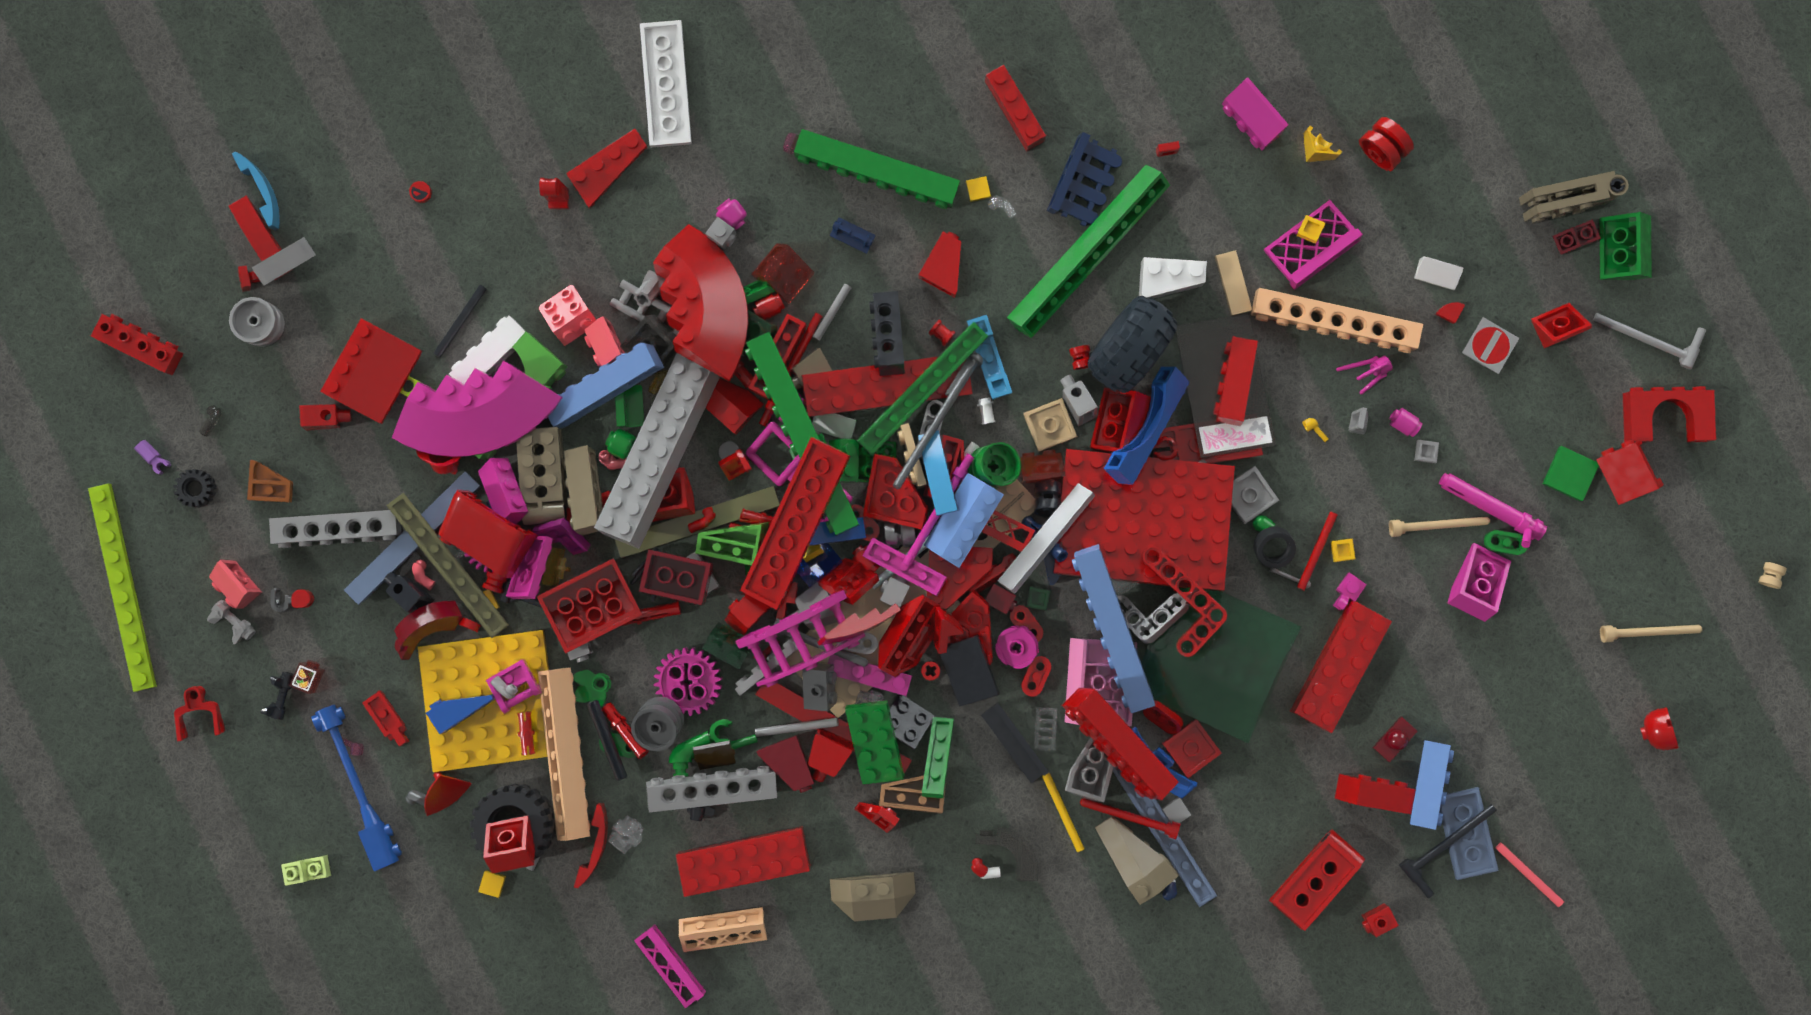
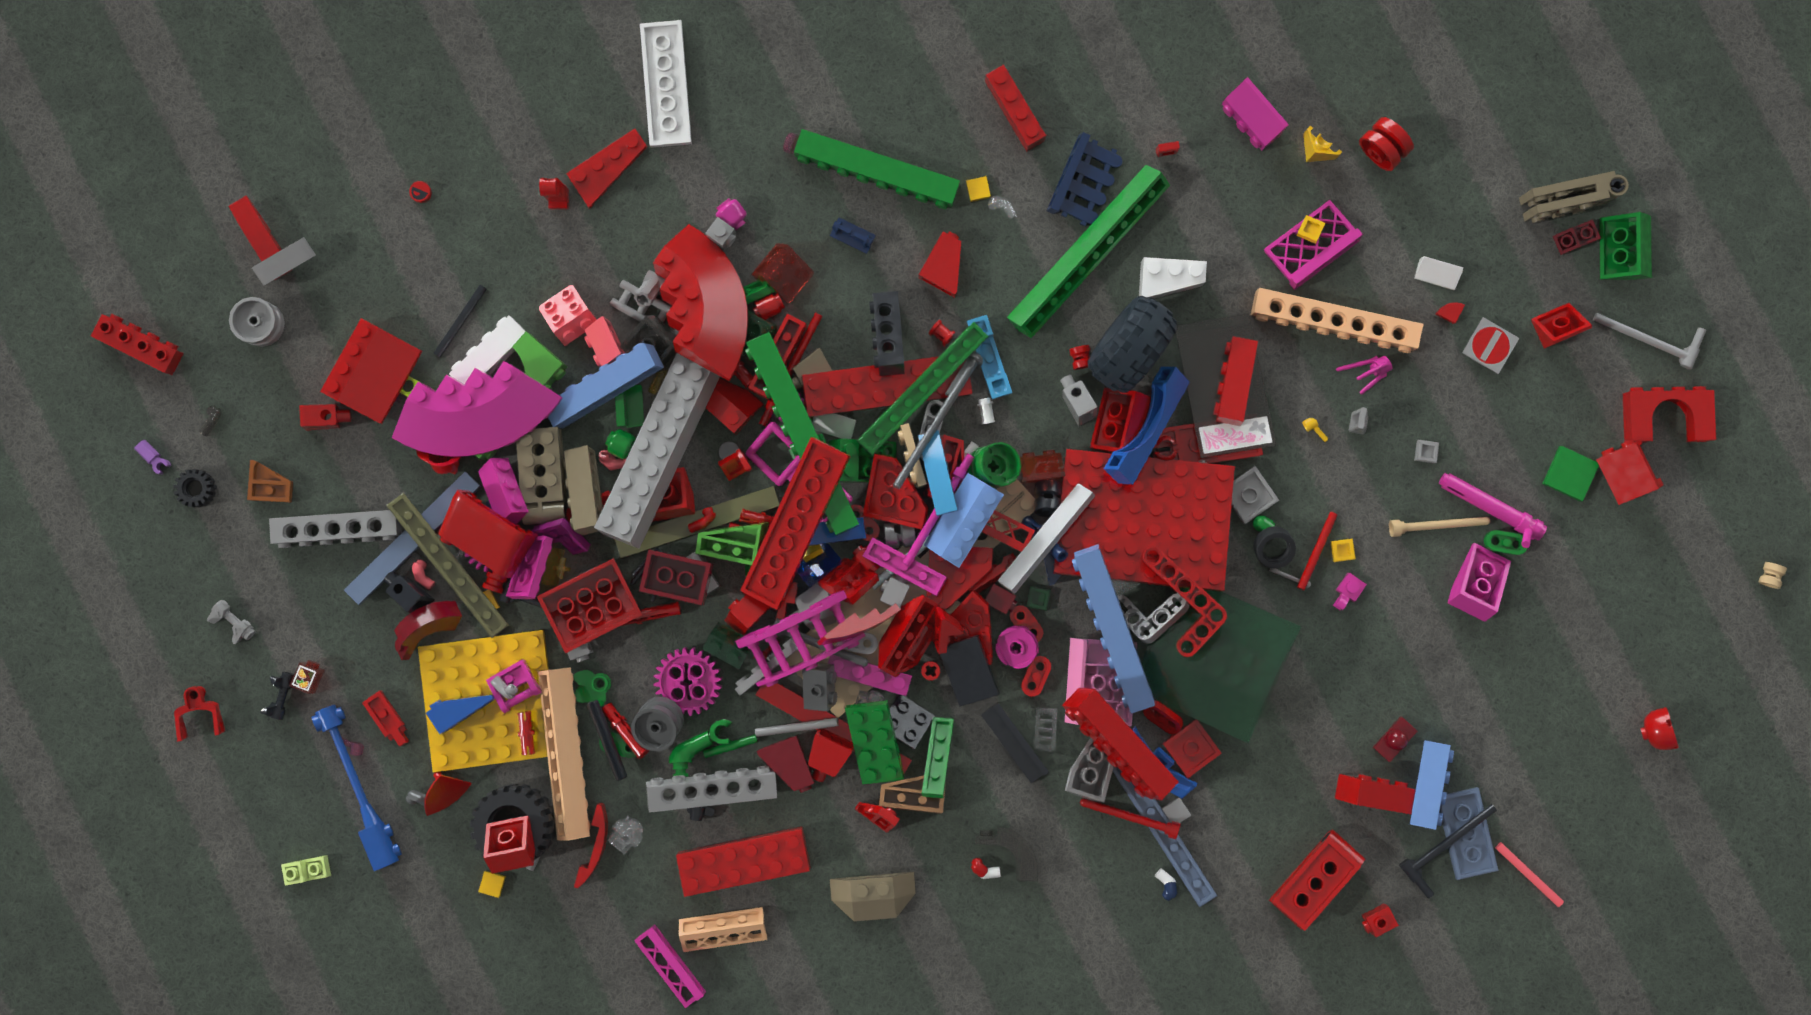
(122, 587): lime plate -> none
(234, 584): coral slope -> none
(246, 278): red tile -> none
(271, 210): dark azure slope -> none
(299, 599): leg -> none
(469, 624): red tile -> none
(714, 755): dark brown piece -> none
(832, 312): light grey bar -> none
(1050, 425): tan tile -> none
(1063, 812): yellow bar -> none
(1139, 865): dark tan wedge -> none
(1233, 283): tan tile -> none
(1340, 666): red brick -> none
(1405, 422): dark pink brick -> none
(1611, 633): tan piece -> none

